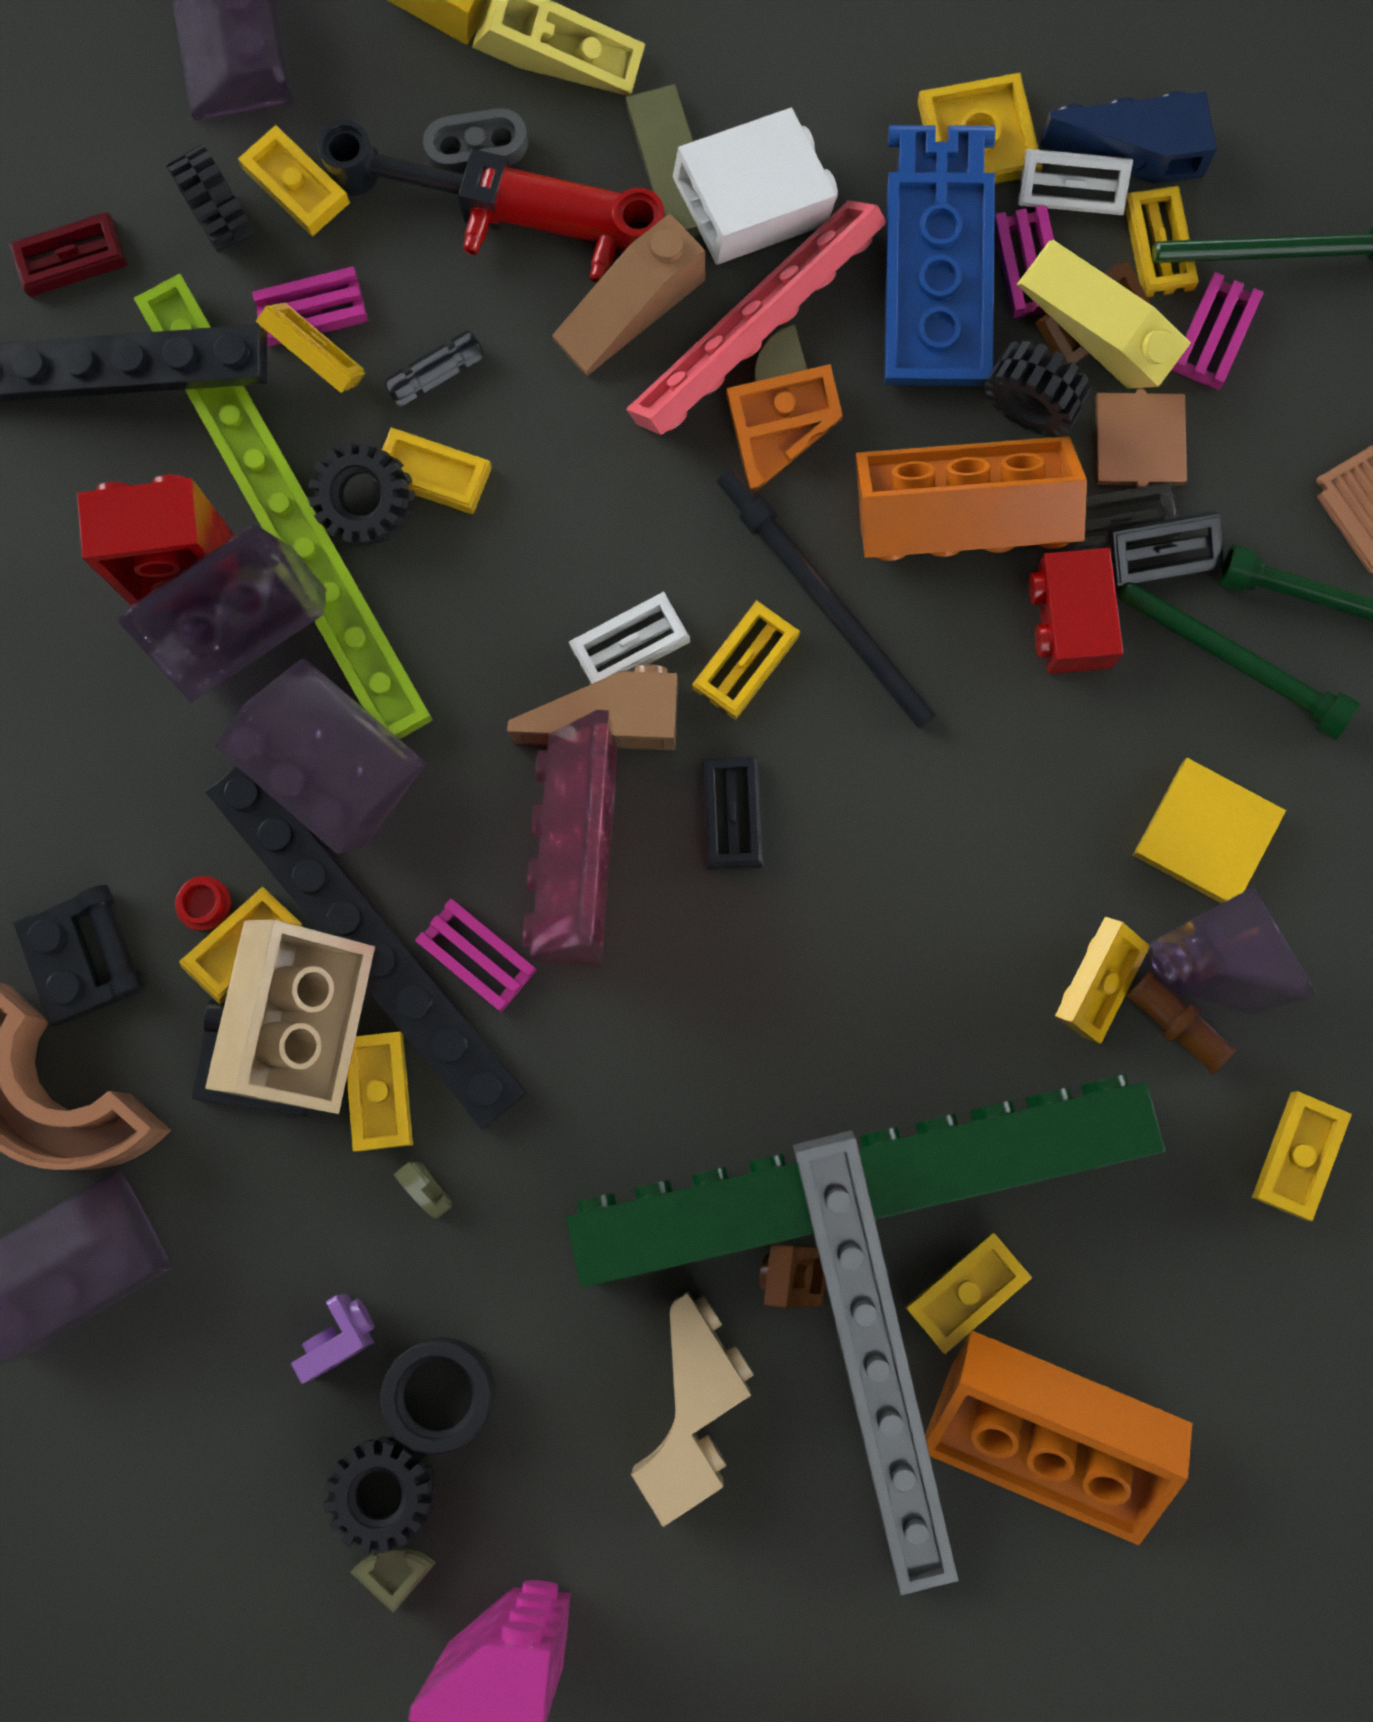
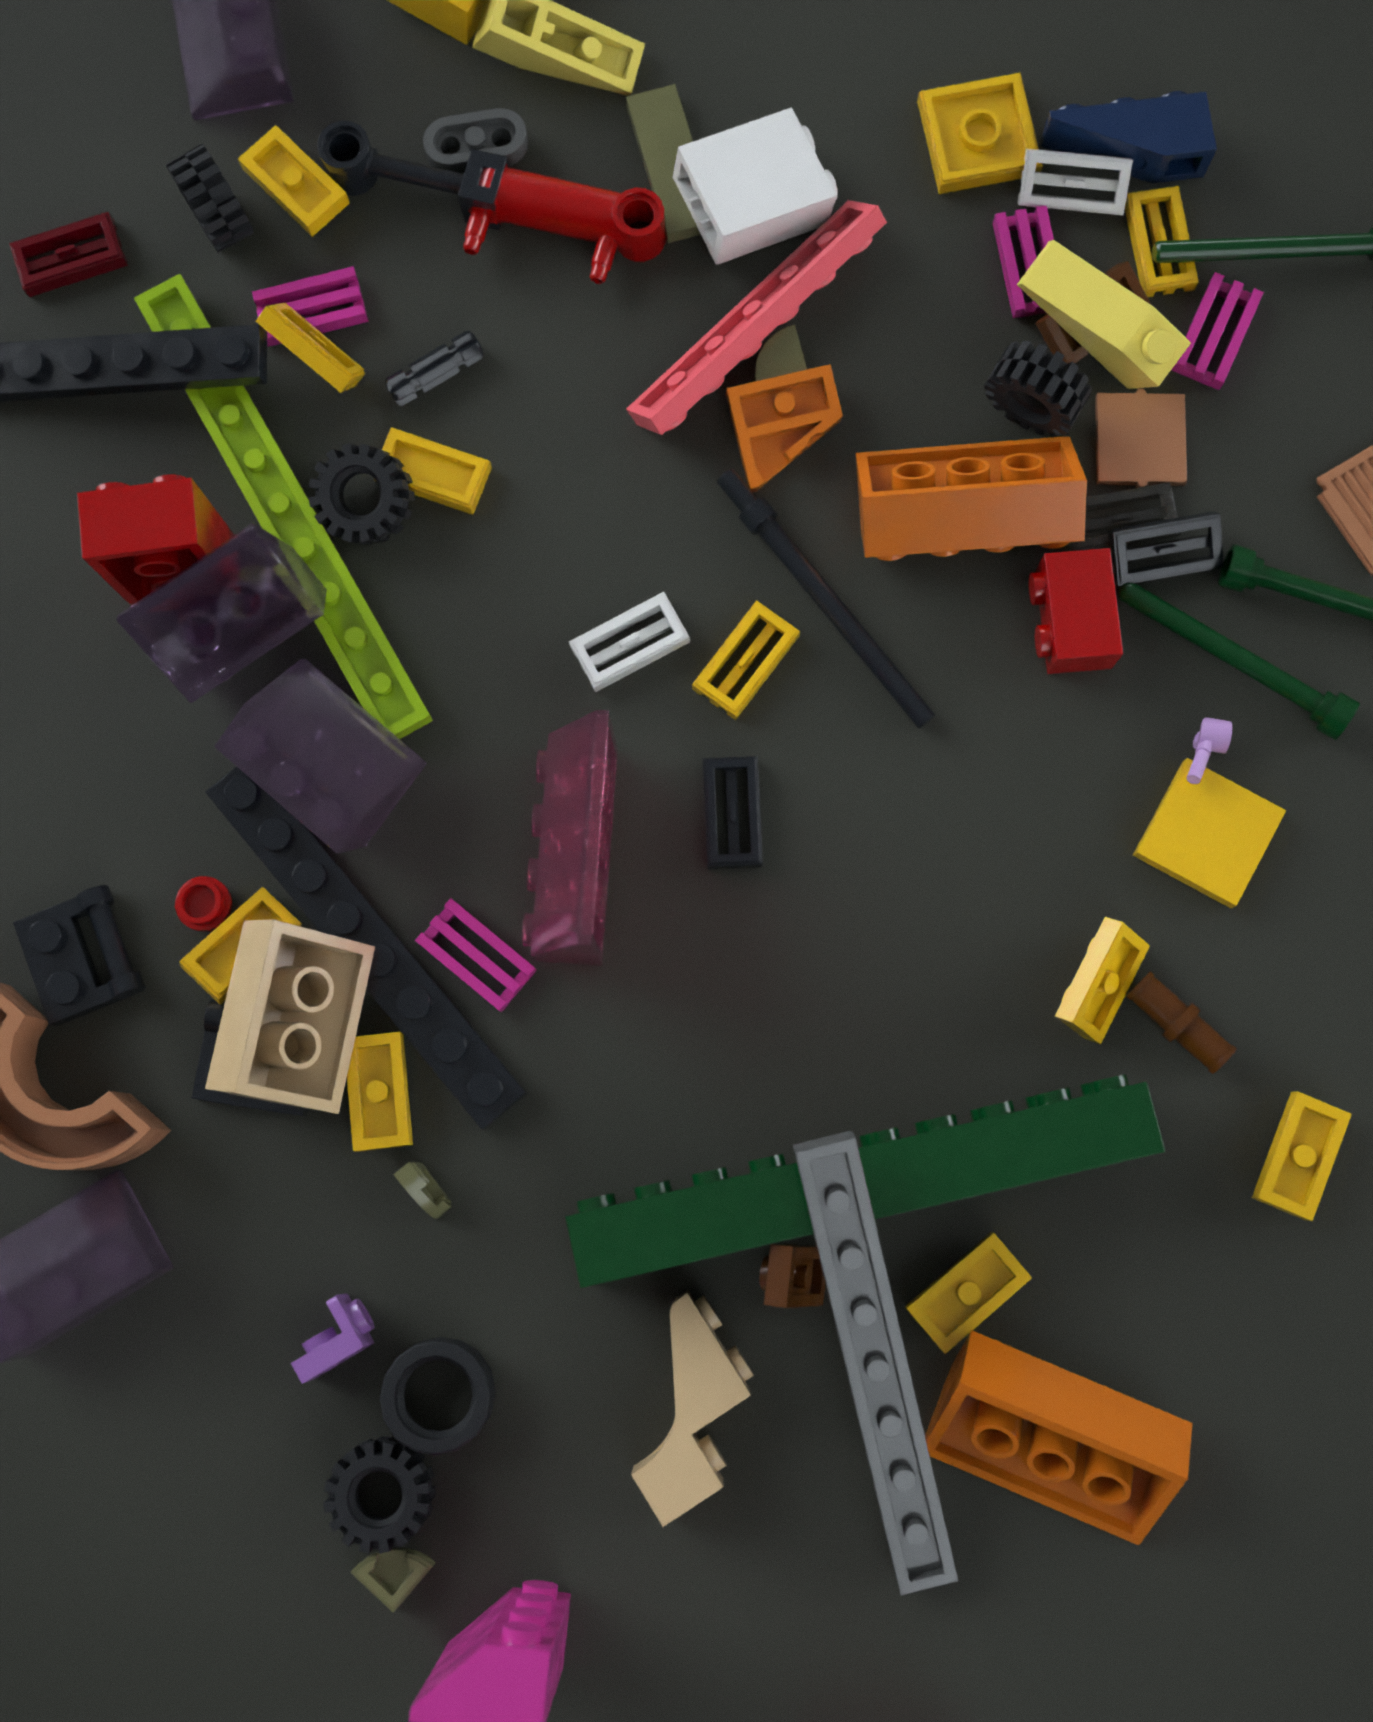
(633, 294): medium nougat slope -> none
(638, 702): medium nougat slope -> none
(939, 258): blue hinge -> none
(1212, 737): none -> lavender hand
(1232, 958): clear purple slope -> none

